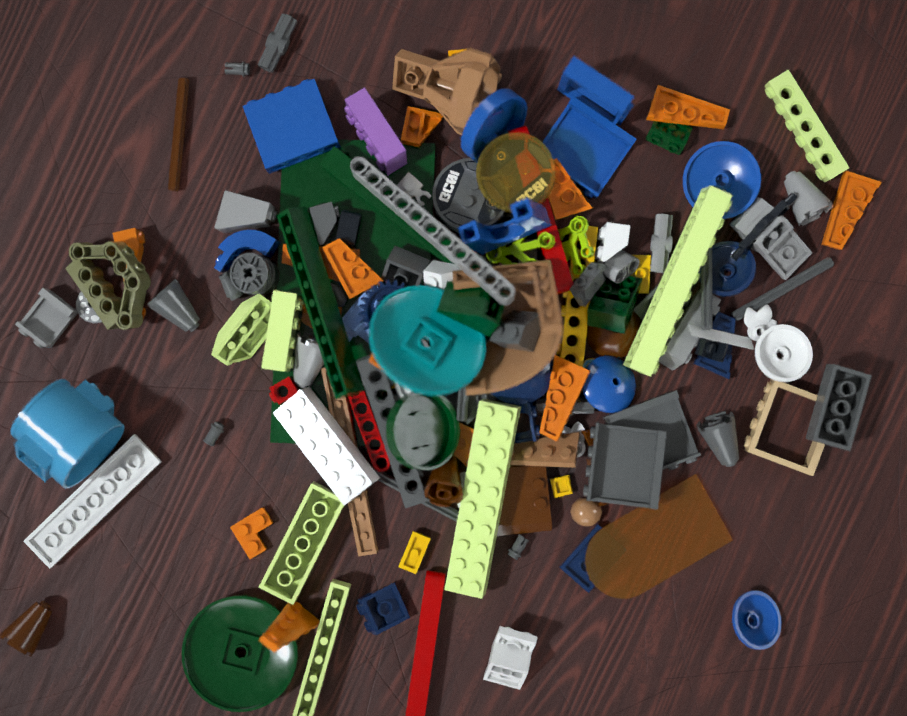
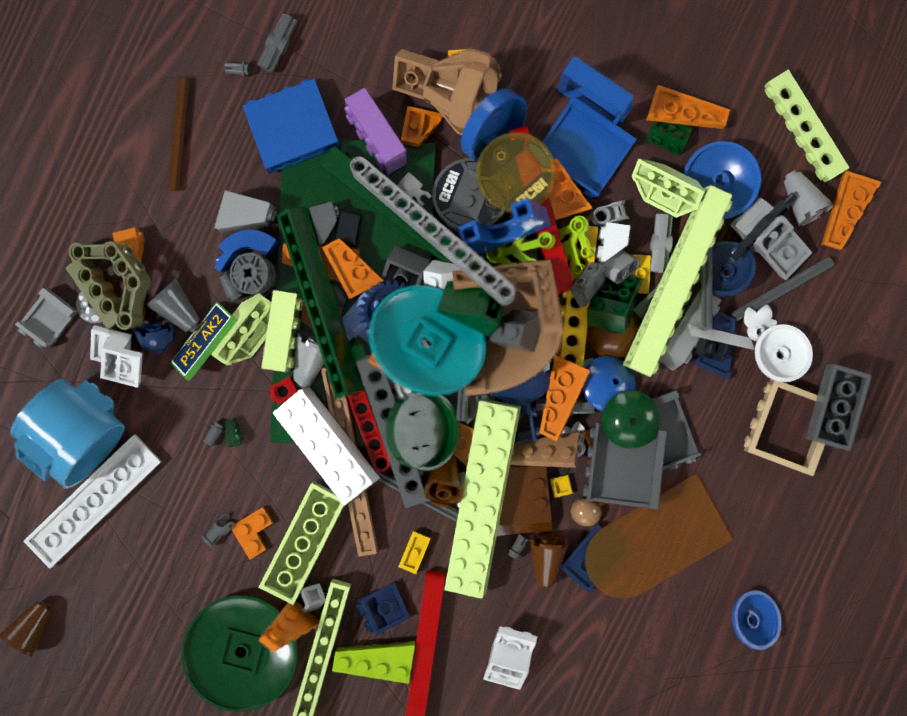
(115, 354): none -> white bracket
(155, 336): none -> dark blue cylinder
(203, 341): none -> tile
(218, 530): none -> dark grey piece
(233, 435): none -> clear green cone
(313, 598): none -> light grey panel
(376, 661): none -> lime wedge
(547, 557): none -> reddish brown cone
(613, 213): none -> light grey piece
(618, 414): none -> dark green dish
(667, 188): none -> yellowish green wedge
(721, 437): dark grey cone -> none

